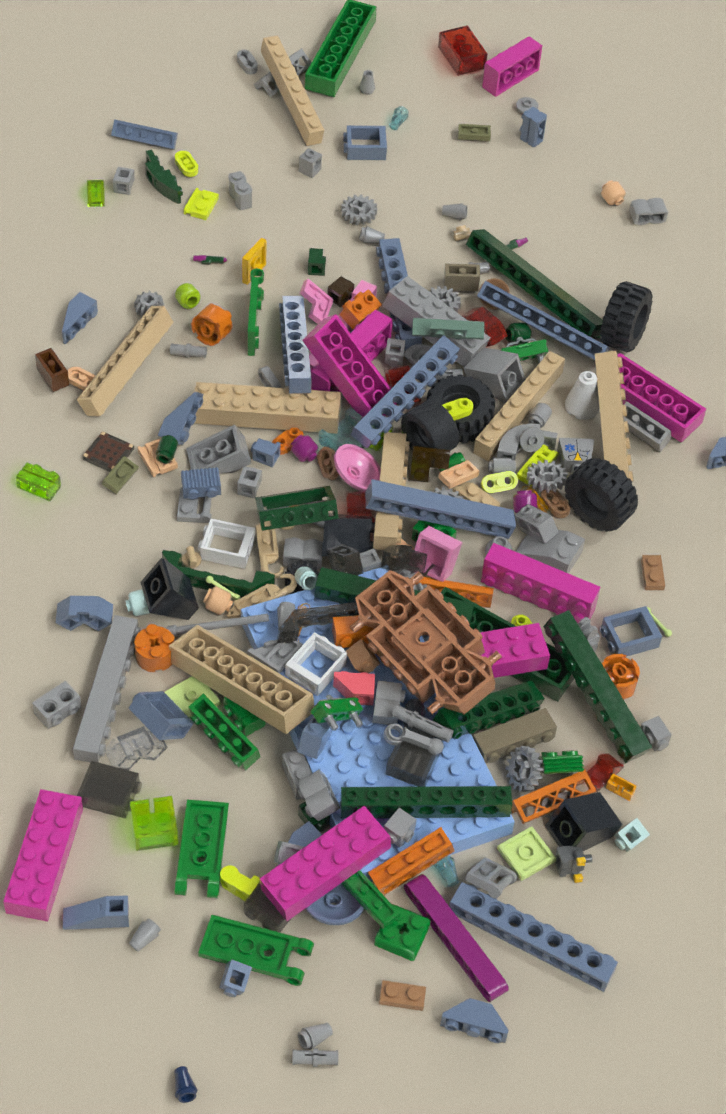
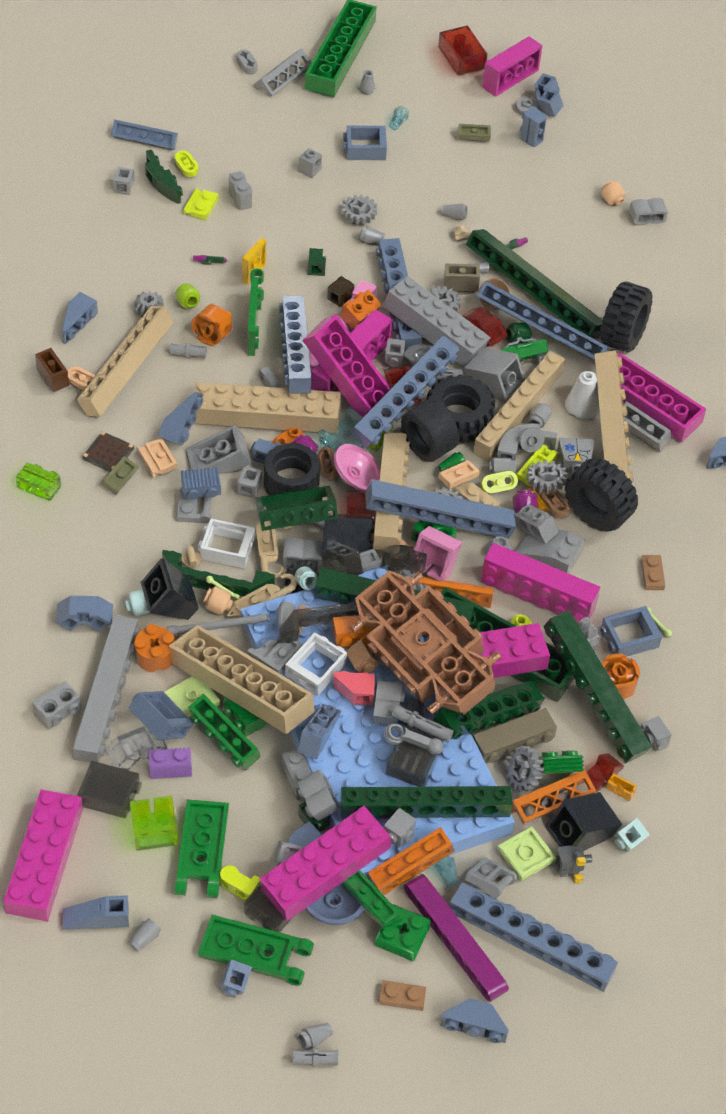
(96, 193): clear neon green slope -> none
(166, 449): dark green brick -> none
(170, 763): none -> medium lavender brick
(184, 1086): dark blue cone -> none
(291, 456): none -> black tyre
(292, 90): tan brick -> none
(320, 301): bright pink plate -> none
(337, 709): green piece -> none
(427, 458): dark brown plate -> none
(449, 328): sand green bracket -> none
(459, 408): neon yellow plate -> none
(548, 94): none -> sand blue brick

